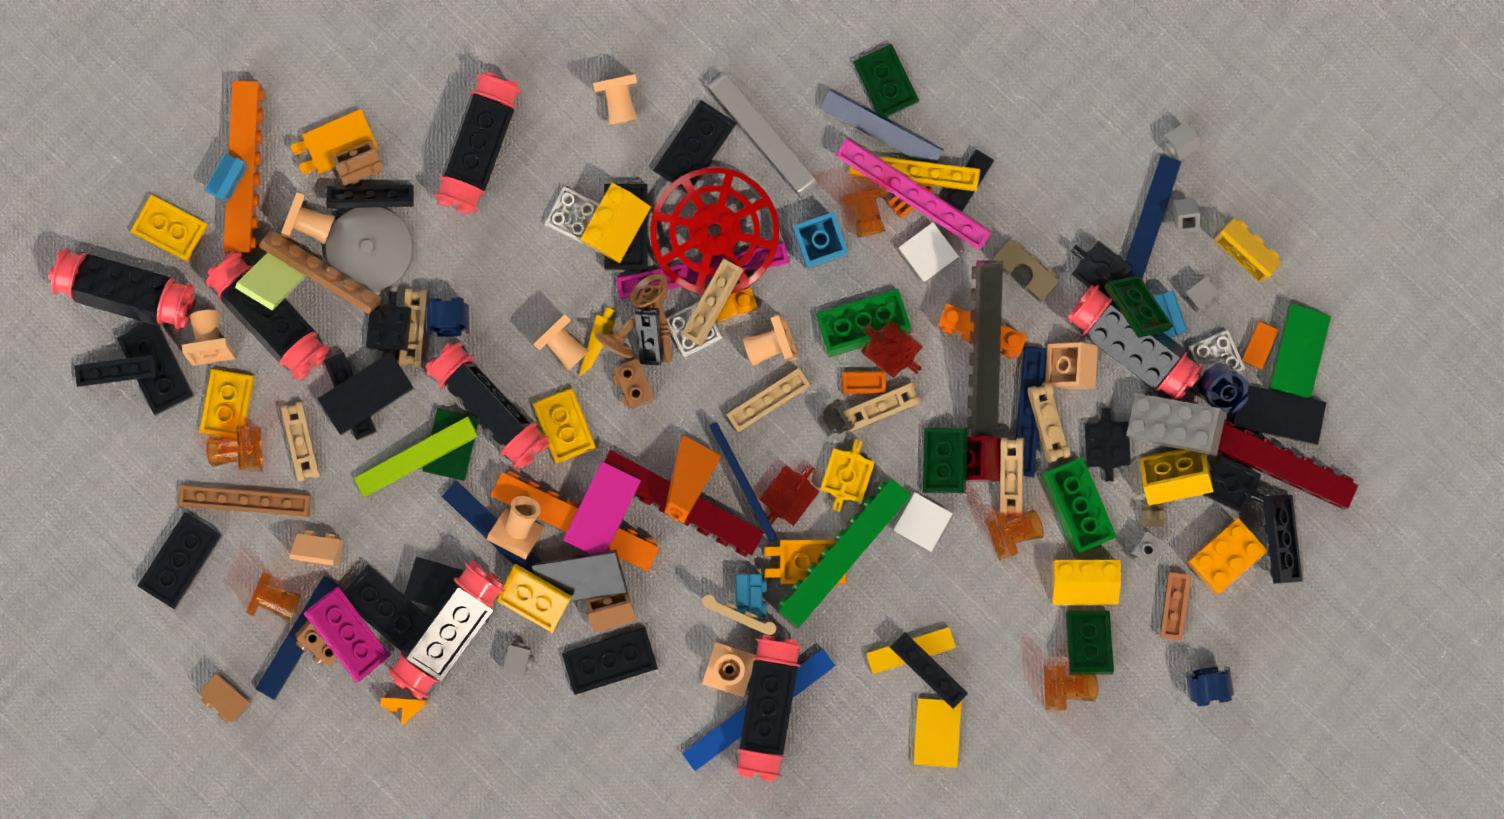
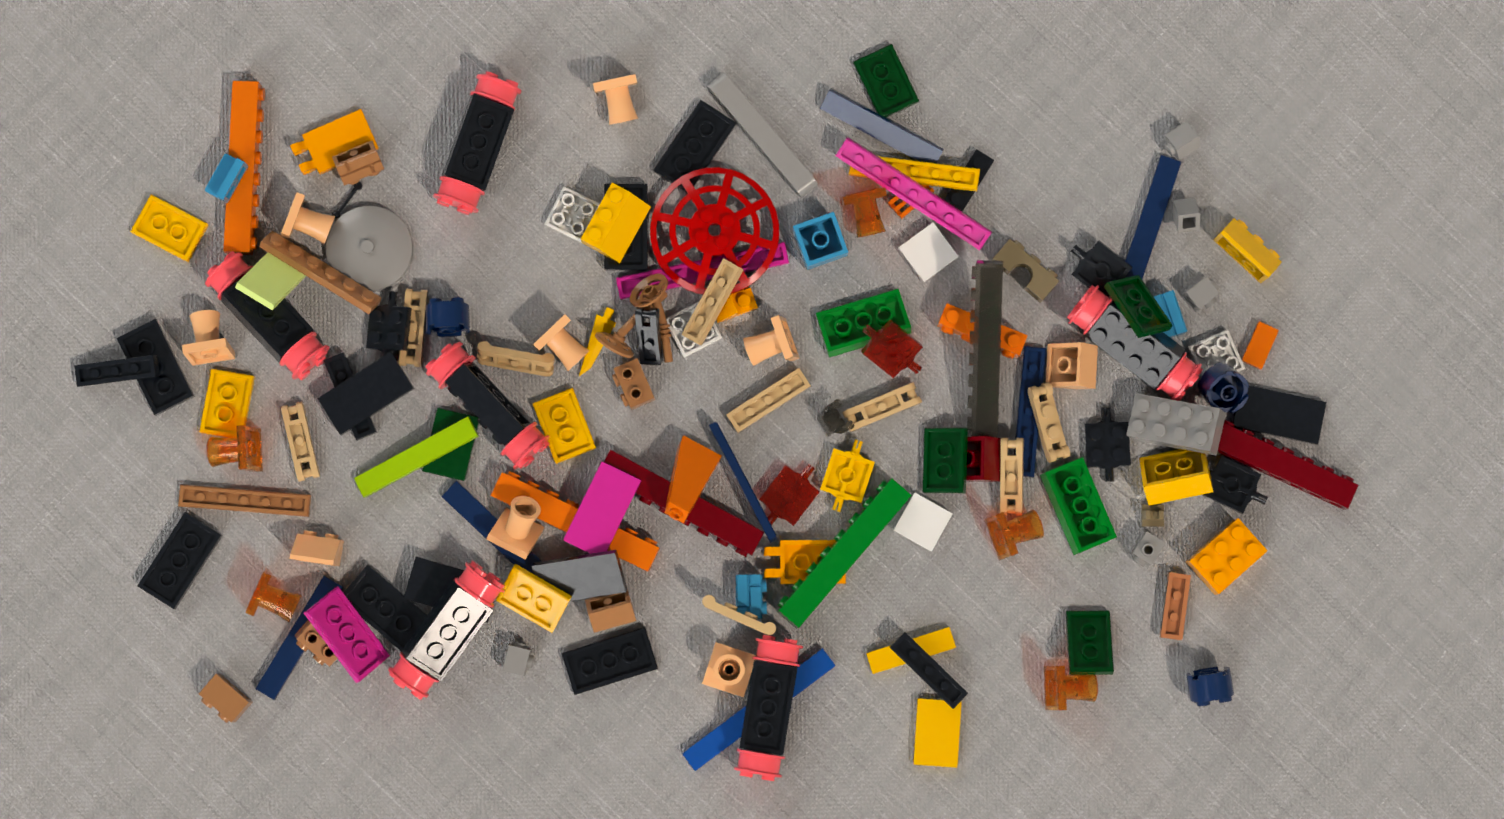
(122, 289): black brick -> none
(370, 196): black plate -> none
(409, 707): light orange slope -> none
(515, 360): none -> tan plate
(864, 382): orange tile -> none
(1086, 582): yellow slope -> none
(1282, 539): black plate -> none
(1299, 351): green slope -> none

